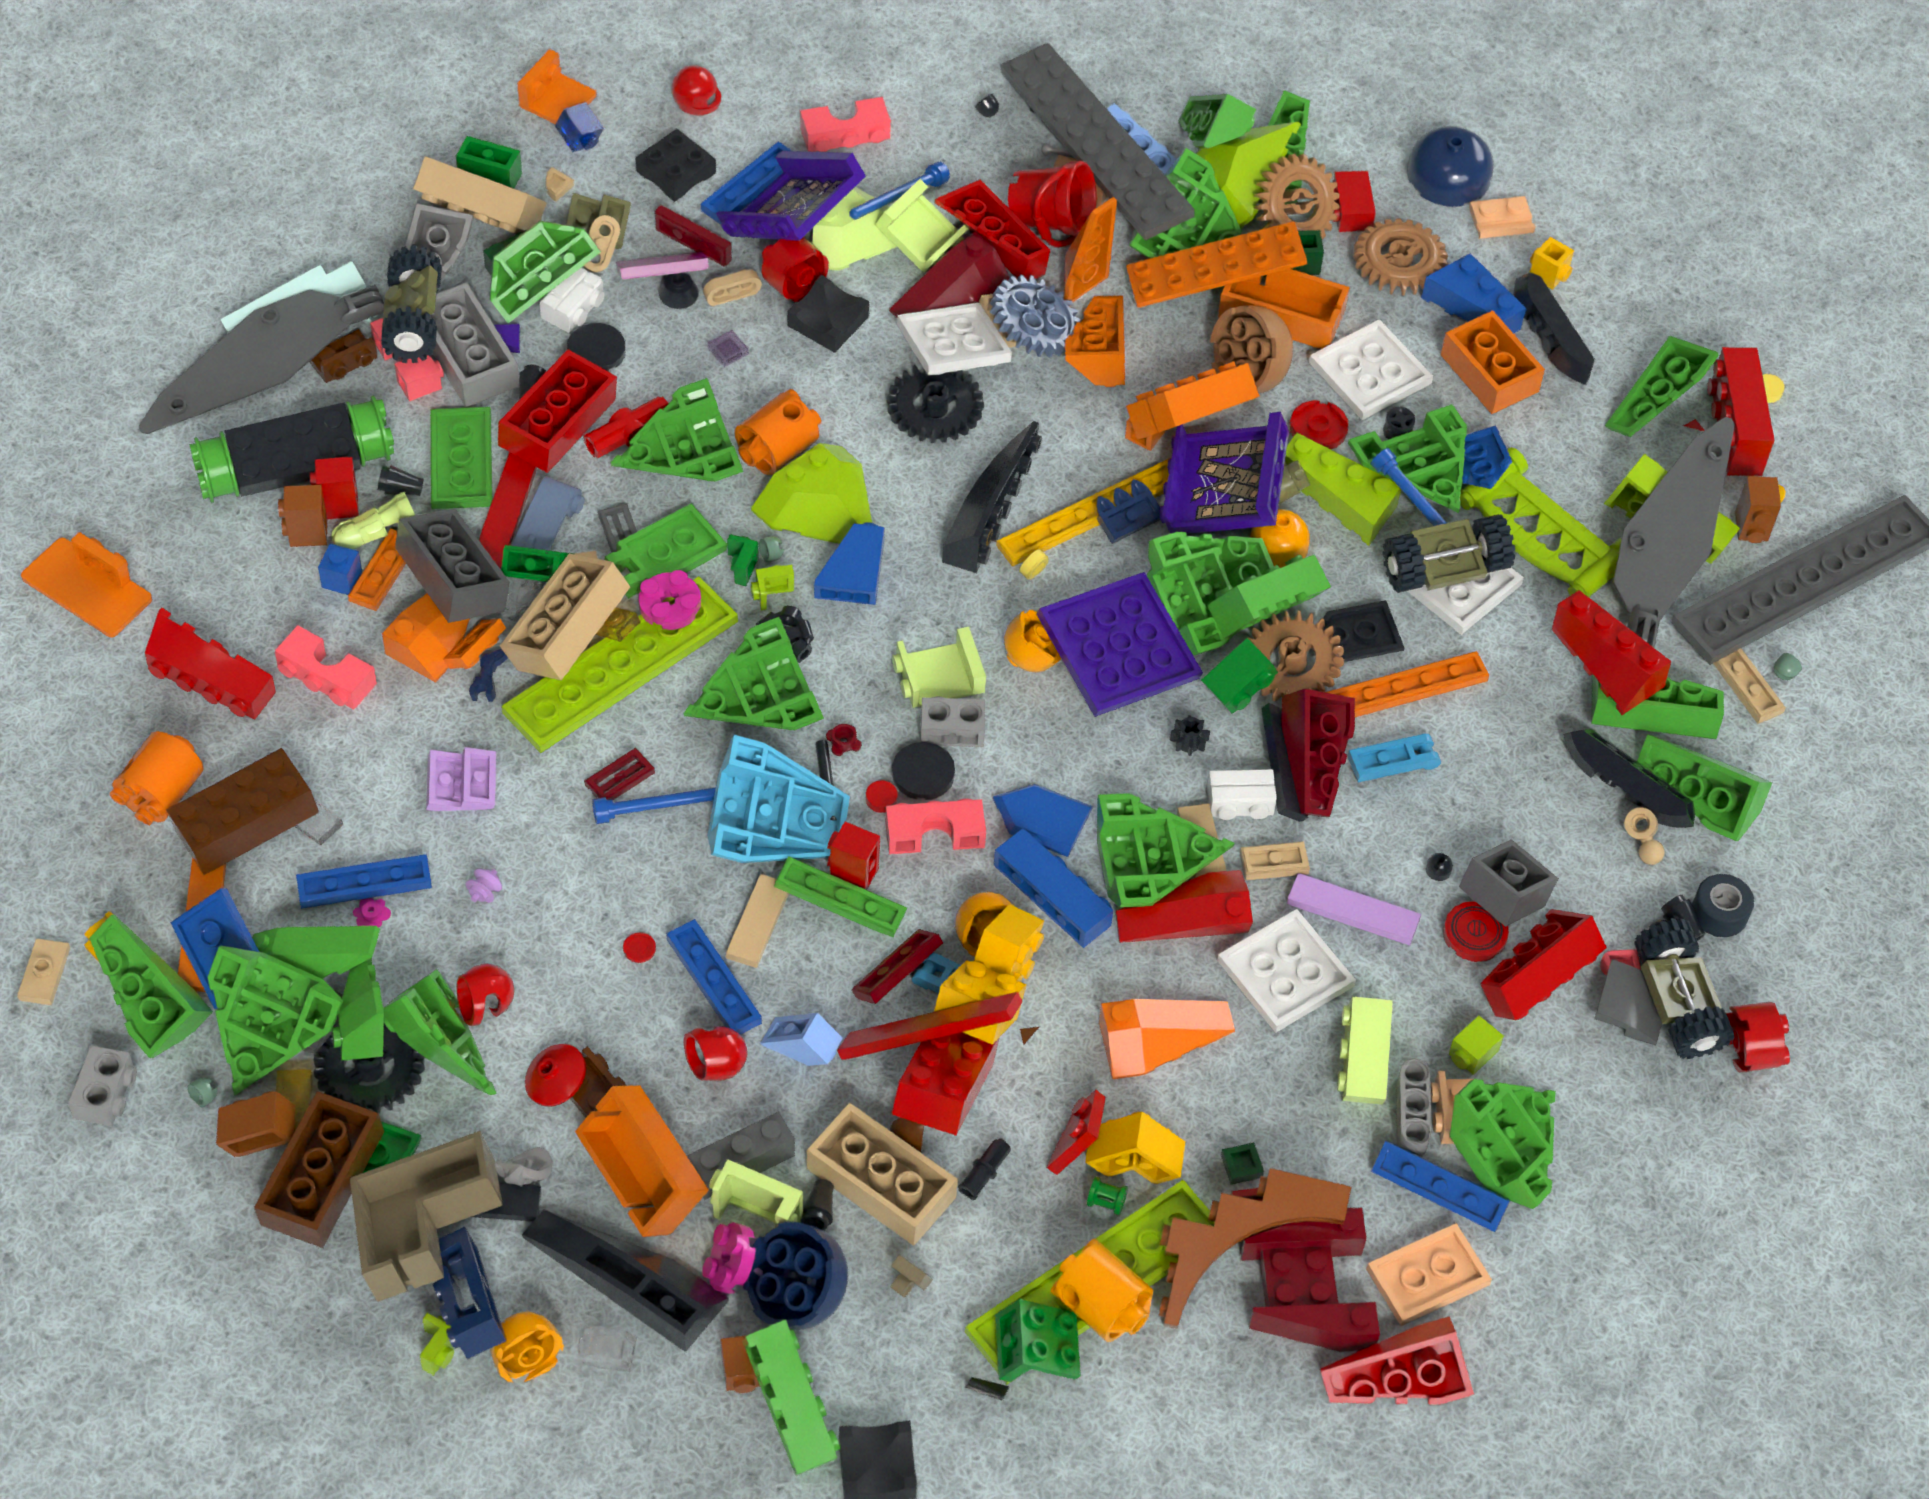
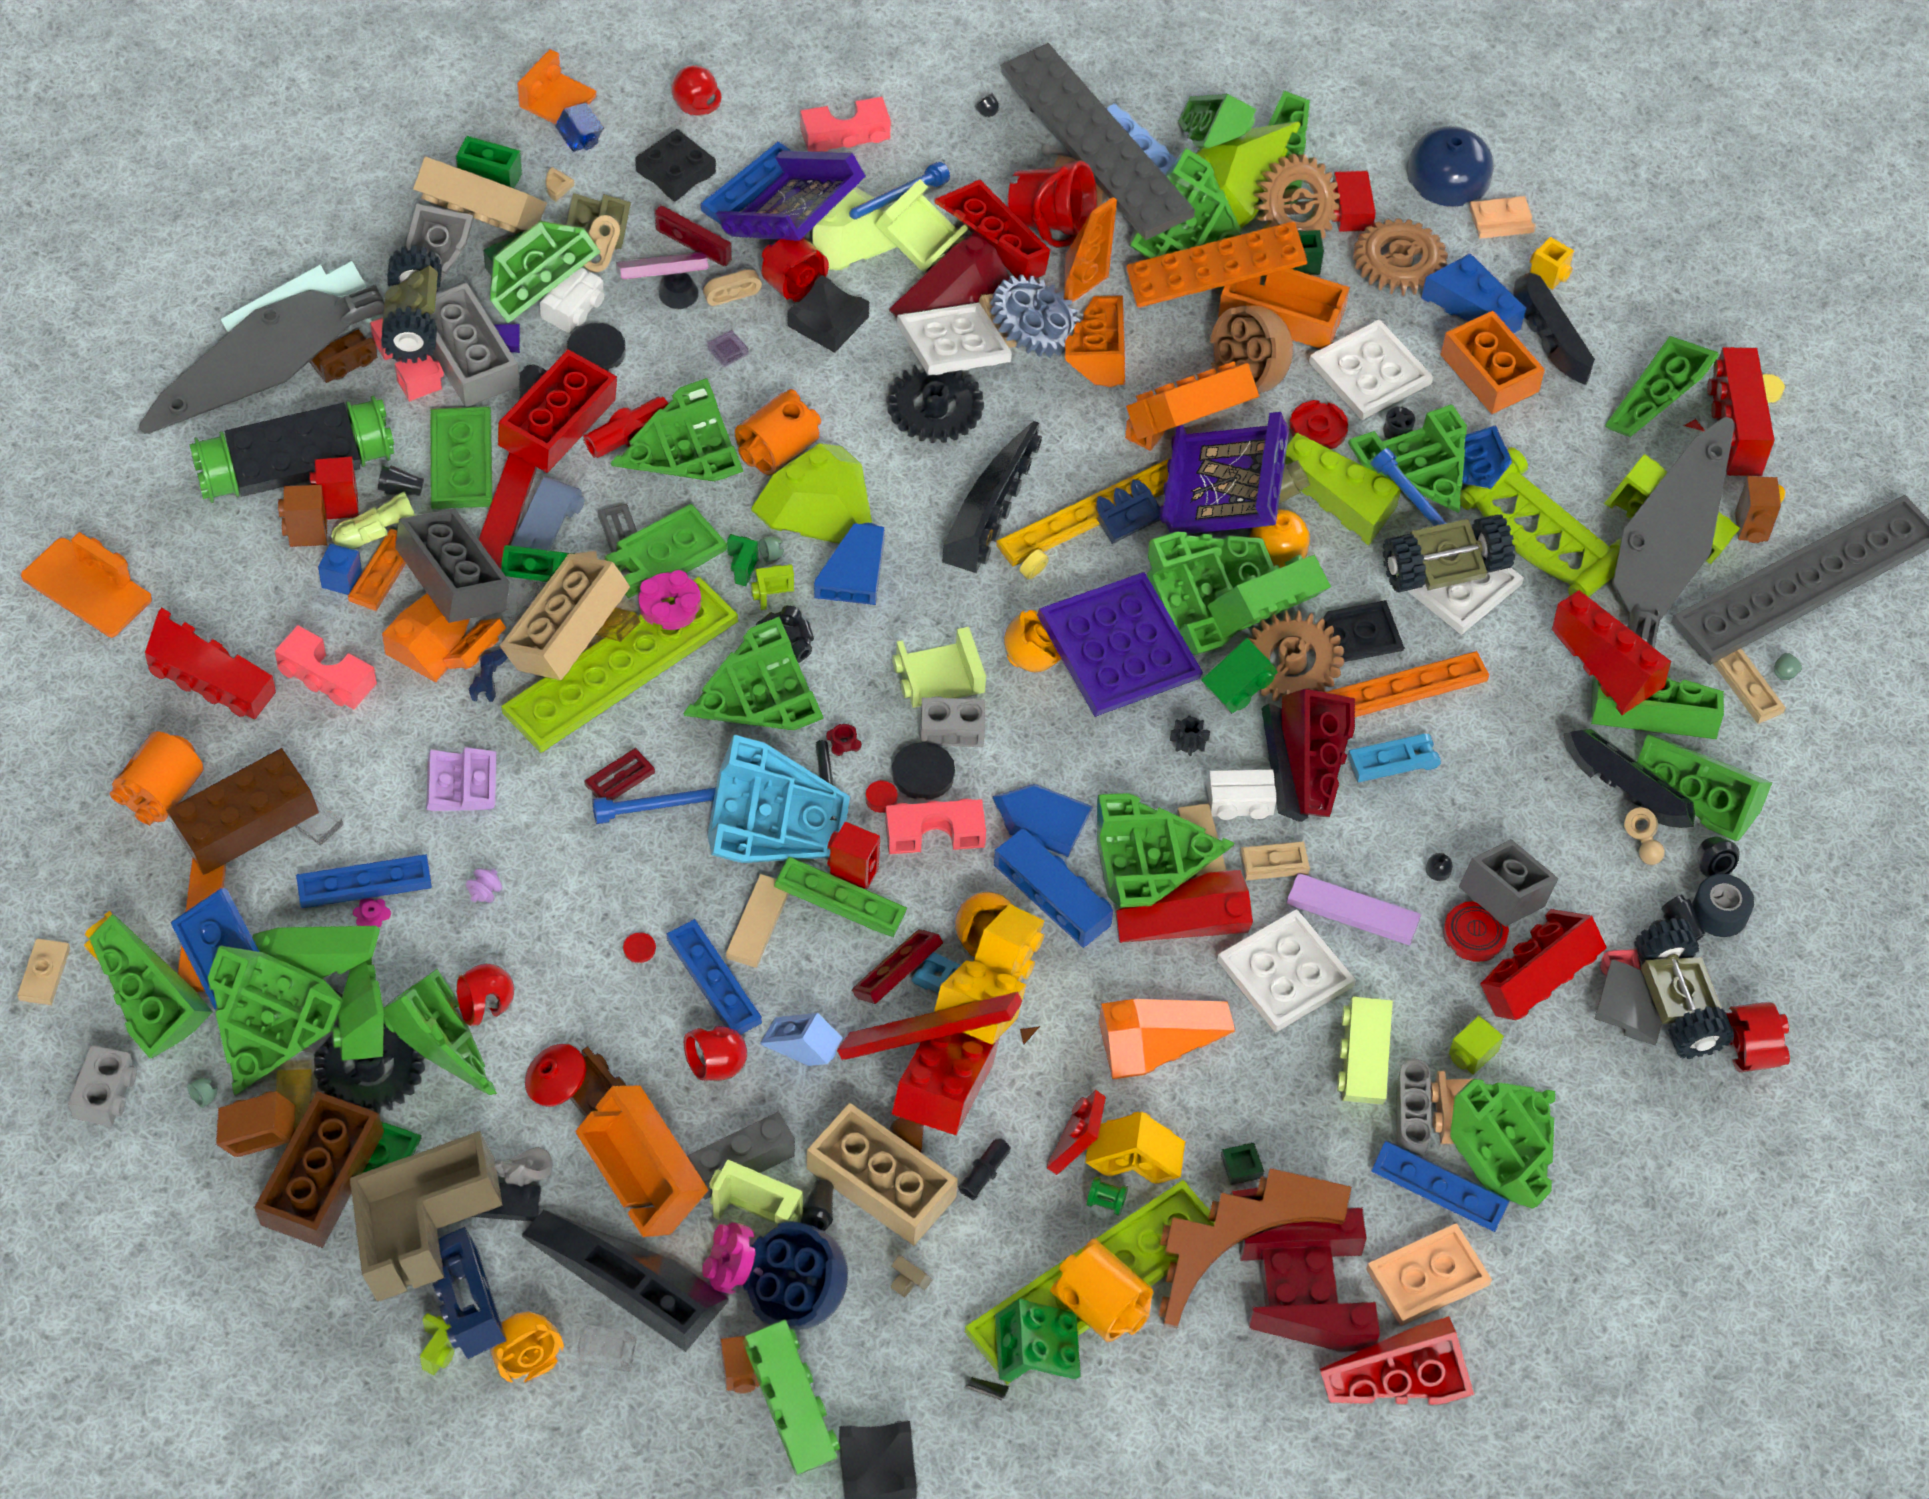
(1717, 856): none -> black cone

